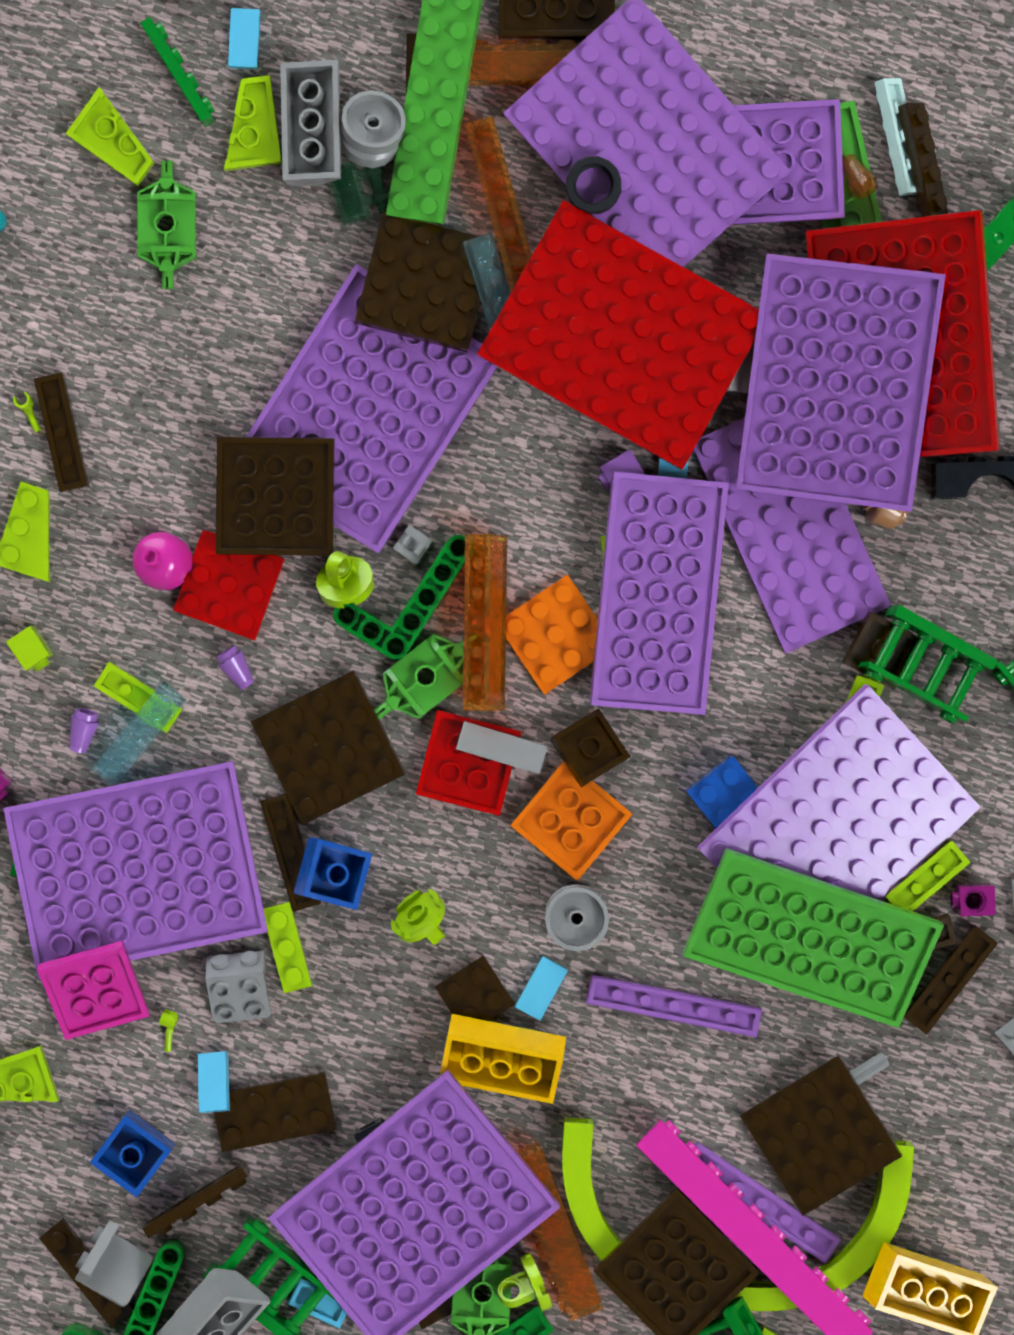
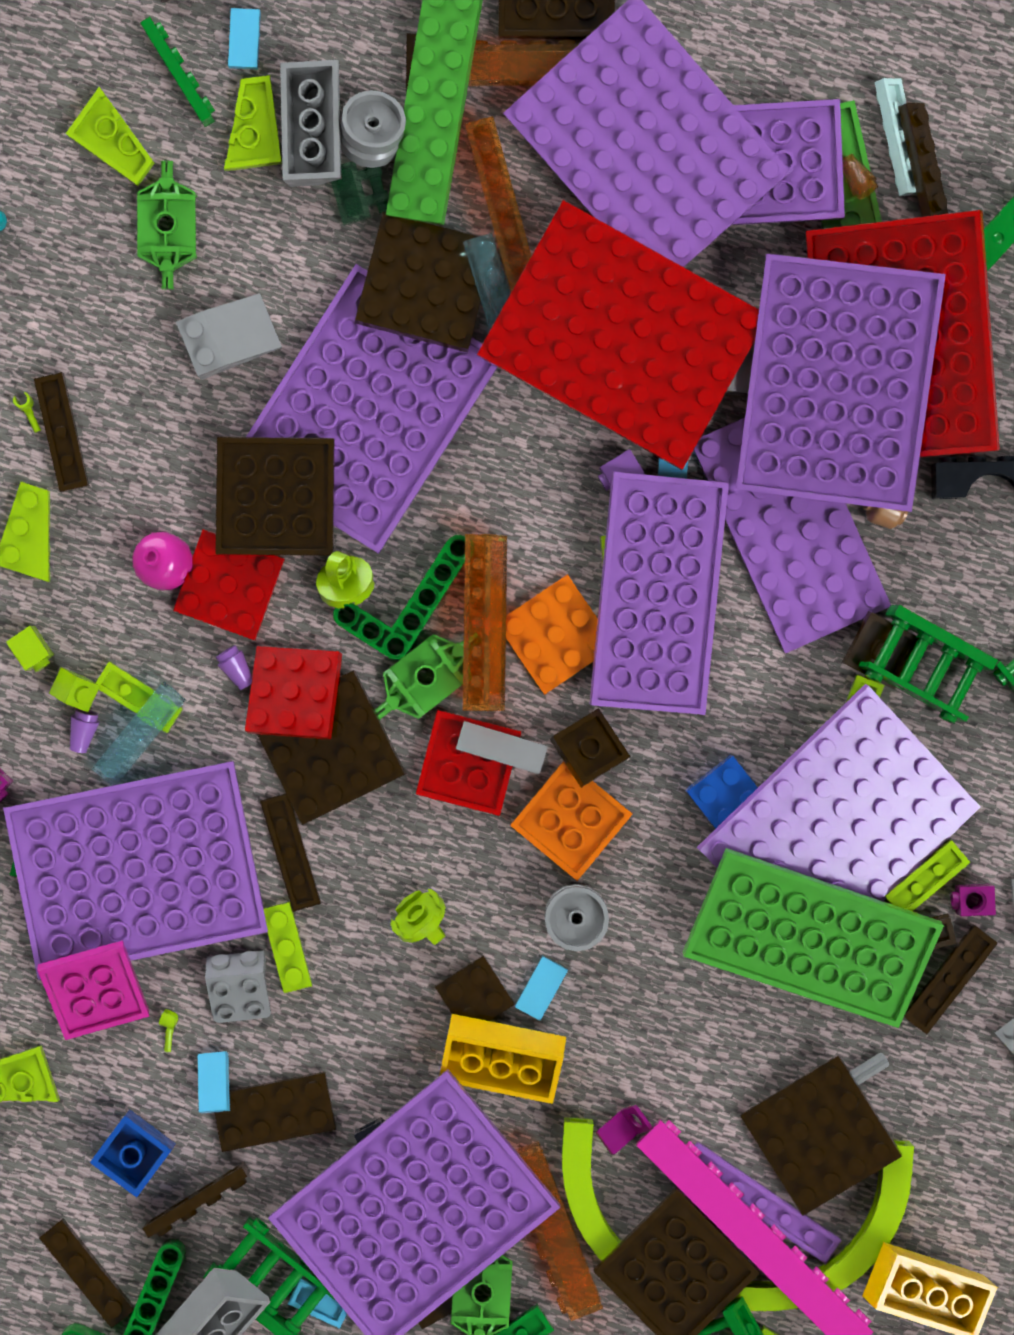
(74, 689): none -> lime brick
(113, 1265): light grey bracket -> none
(228, 335): none -> light grey slope
(293, 692): none -> red plate
(332, 873): blue brick -> none
(413, 544): light grey tile -> none
(529, 1283): lime tile -> none
(609, 169): black tyre -> none
(622, 1128): none -> magenta bracket
(674, 1005): medium lavender tile -> none

